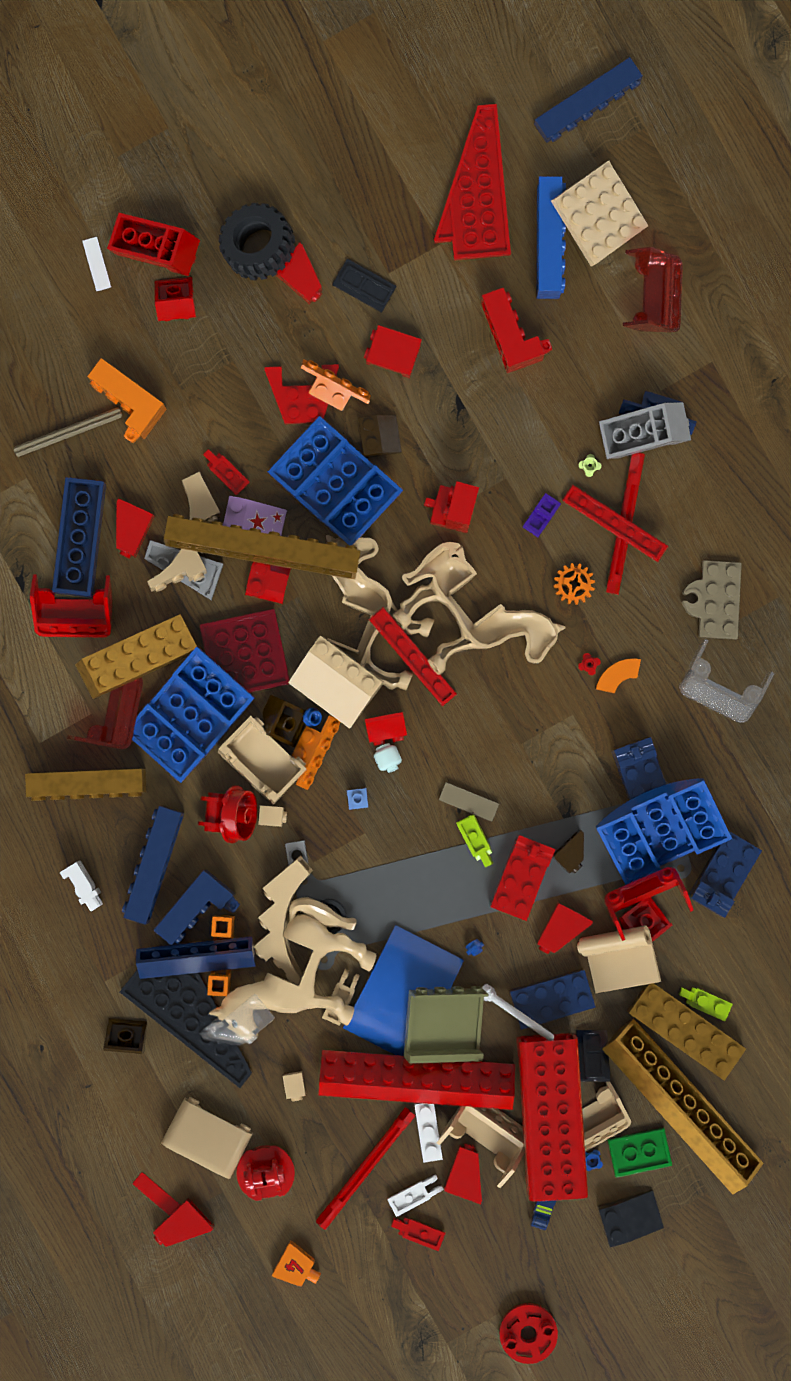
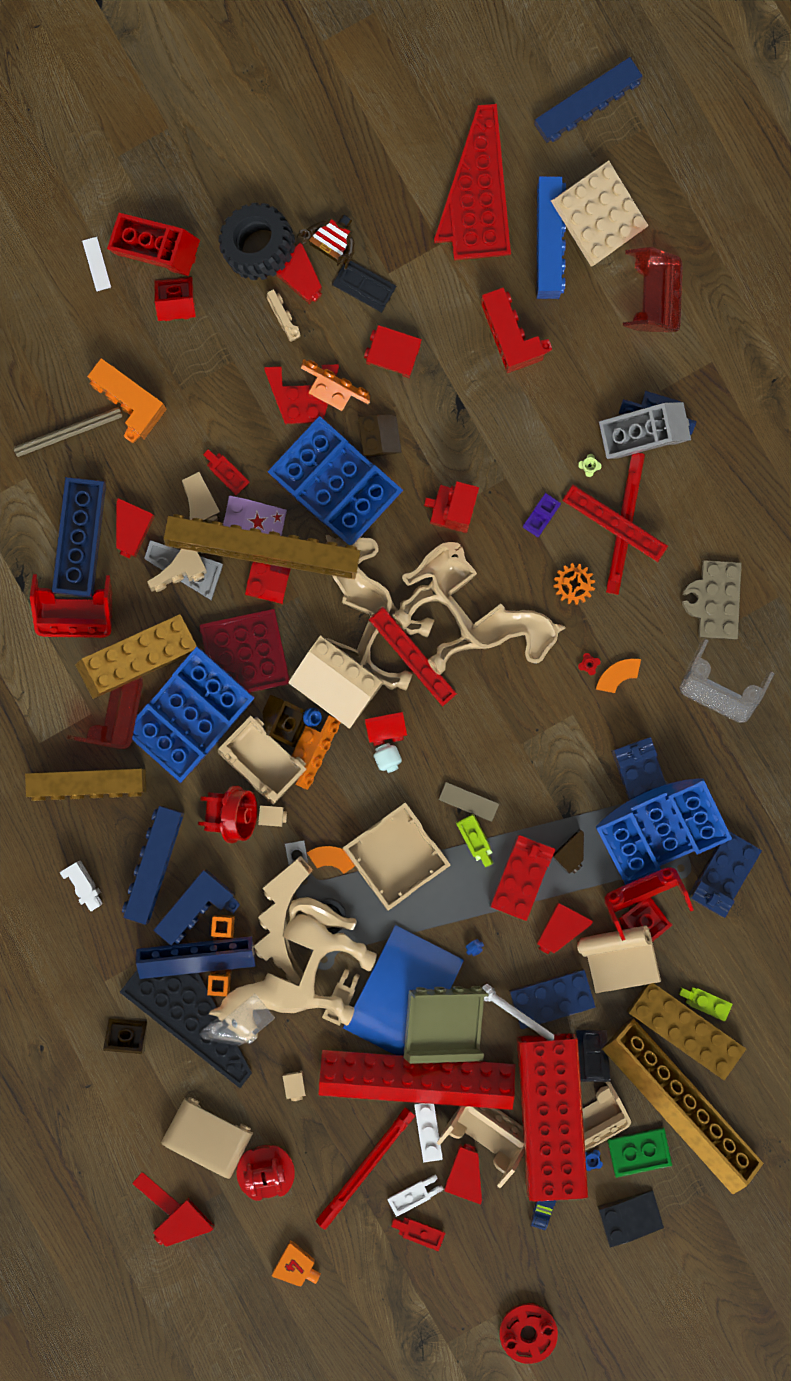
(283, 316): none -> tan hinge
(331, 239): none -> torso
(331, 857): none -> orange tile
(357, 798): medium blue brick -> none
(396, 856): none -> tan tile

